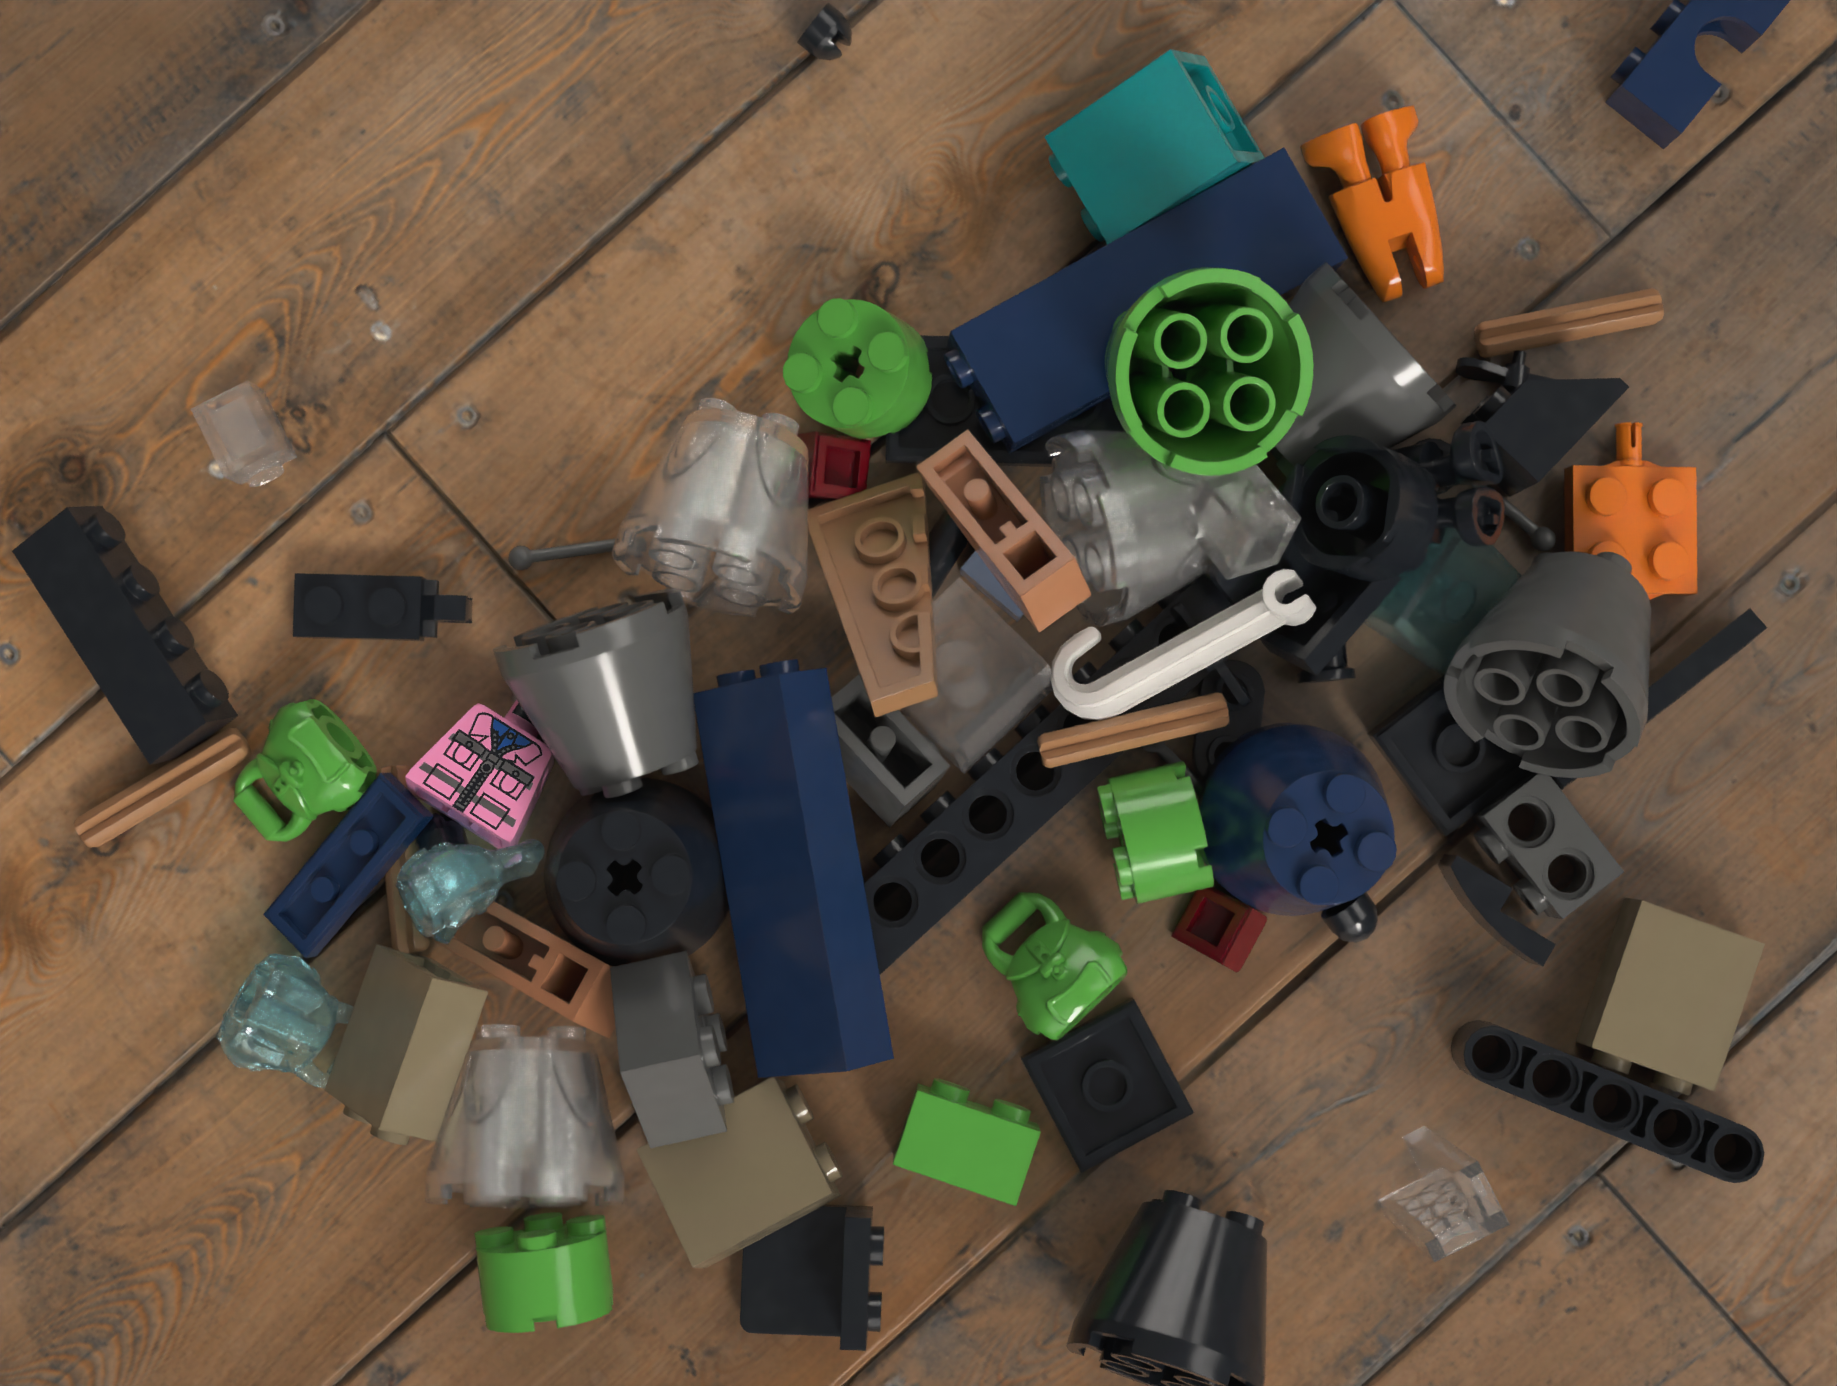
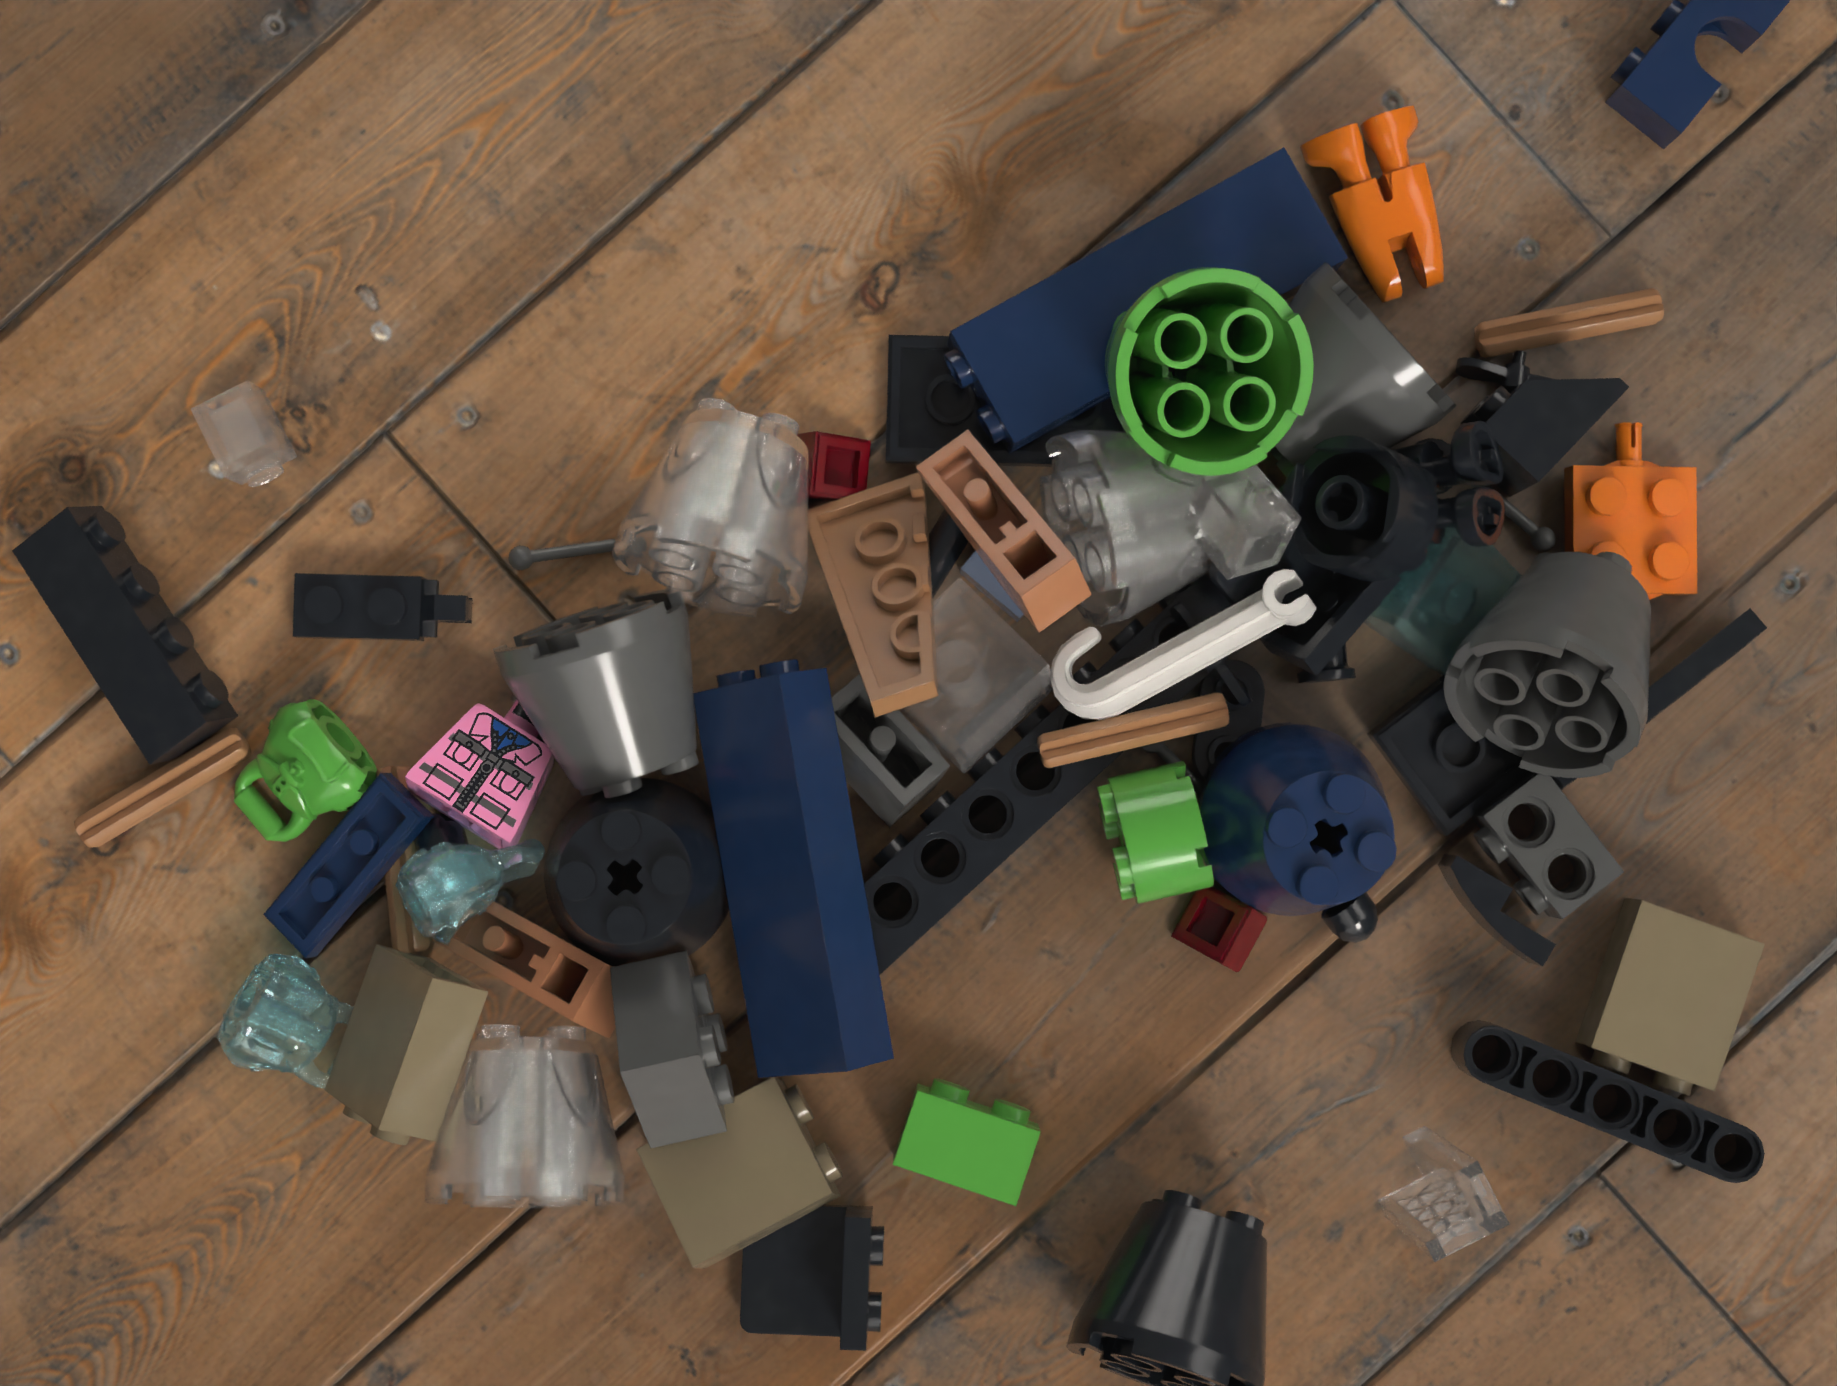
(544, 1272): bright green brick -> none
(820, 33): black hinge -> none
(825, 364): bright green brick -> none
(1057, 969): bright green piece -> none
(1107, 1085): black tile -> none
(1151, 145): teal slope -> none

